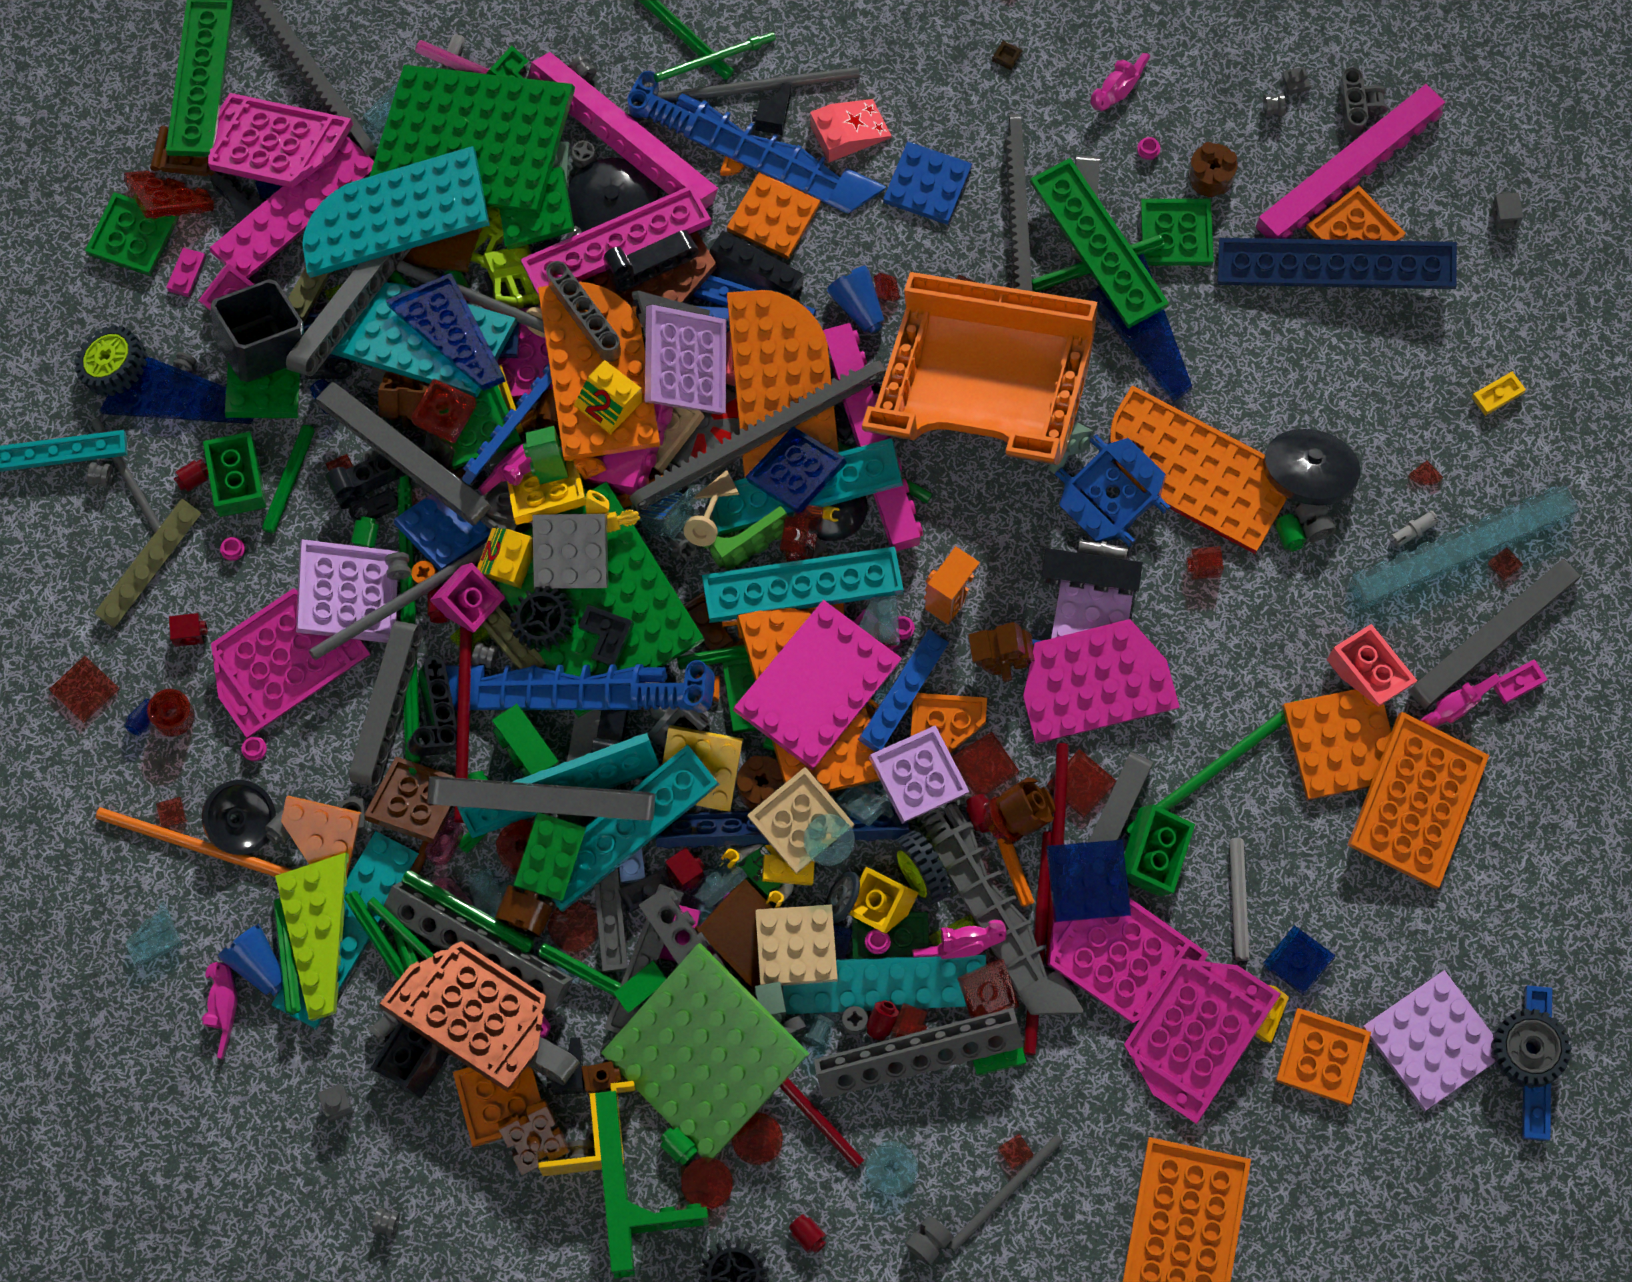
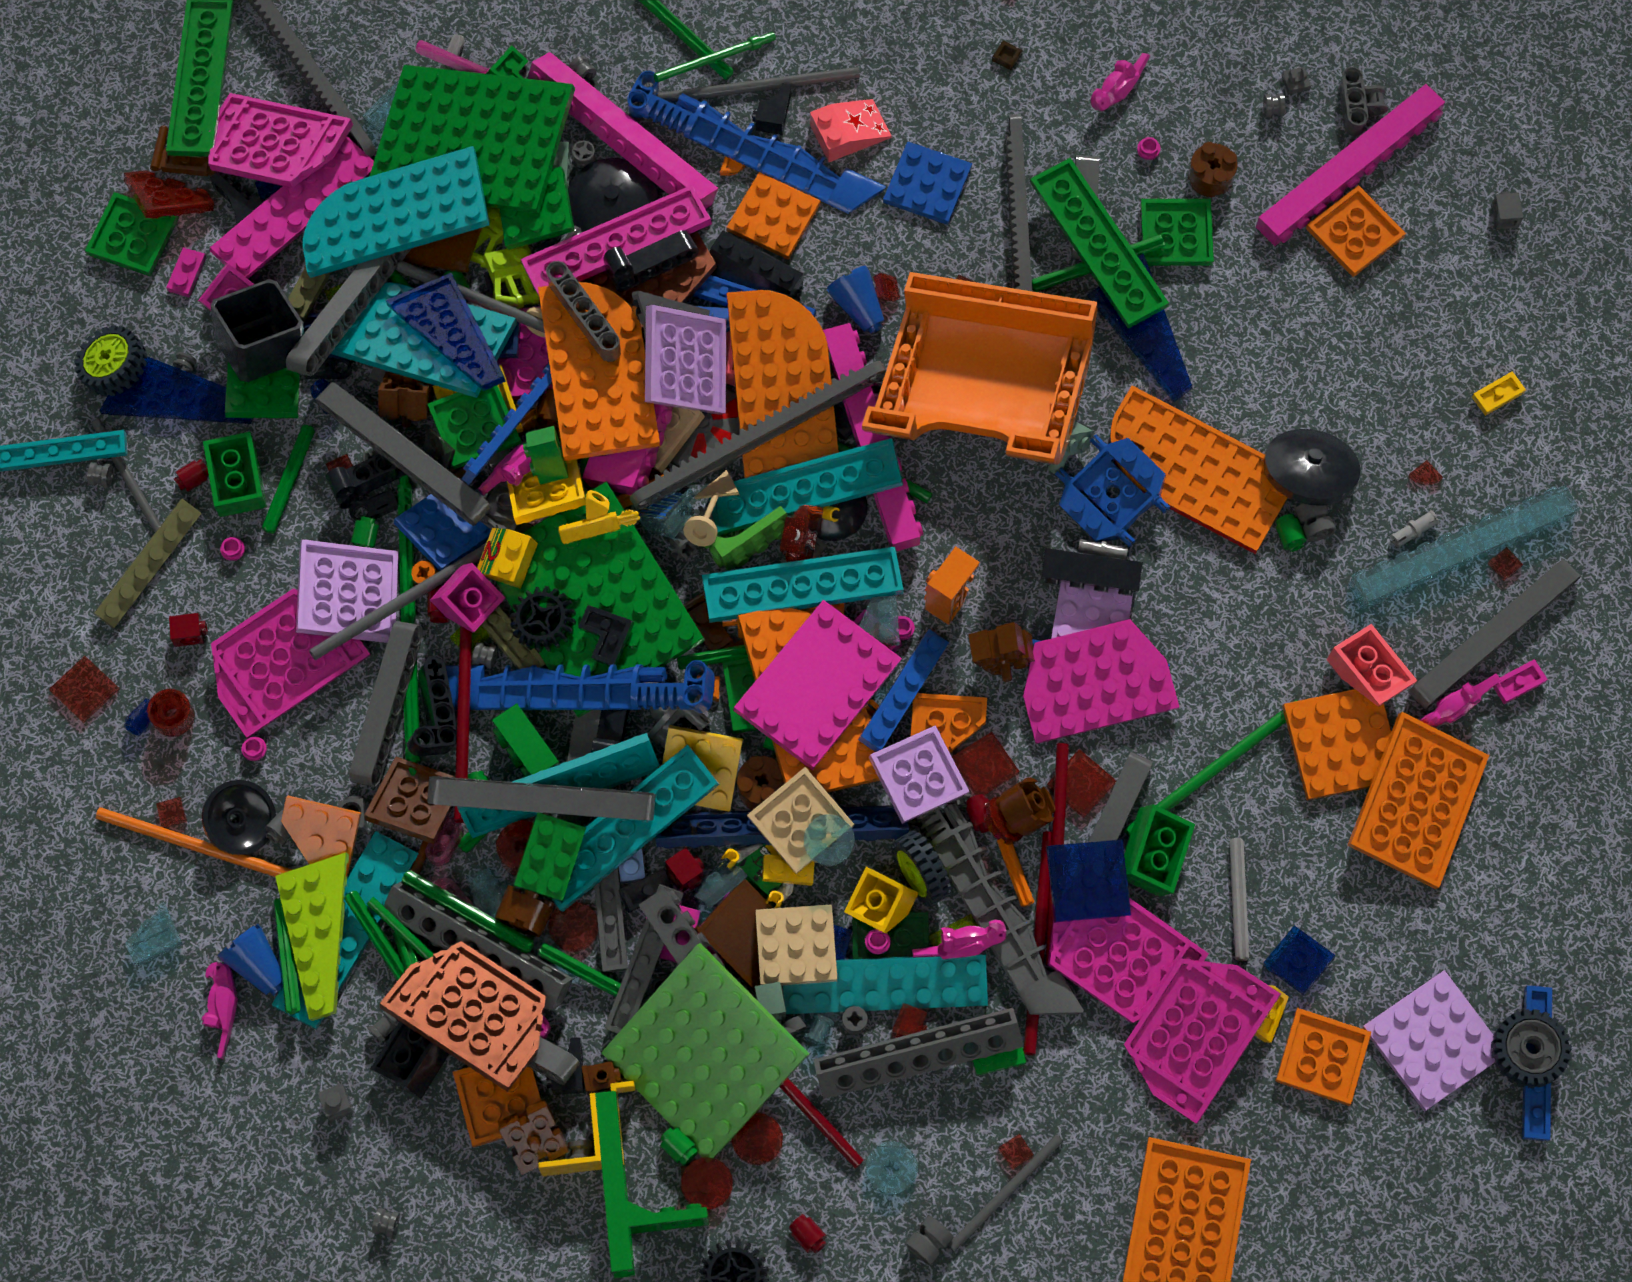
(397, 566): dark grey wheel -> none
(437, 398): clear red brick -> none
(570, 551): dark grey plate -> none
(589, 466): orange tile -> none
(608, 397): yellow slope -> none
(640, 986): green slope -> none
(796, 470): clear blue plate -> none
(843, 895): wheel -> none
(864, 804): clear light blue bracket -> none
(882, 1020): dark red brick -> none
(988, 989): clear red tile -> none
(1205, 563): clear red brick -> none
(1337, 263): dark blue plate -> none

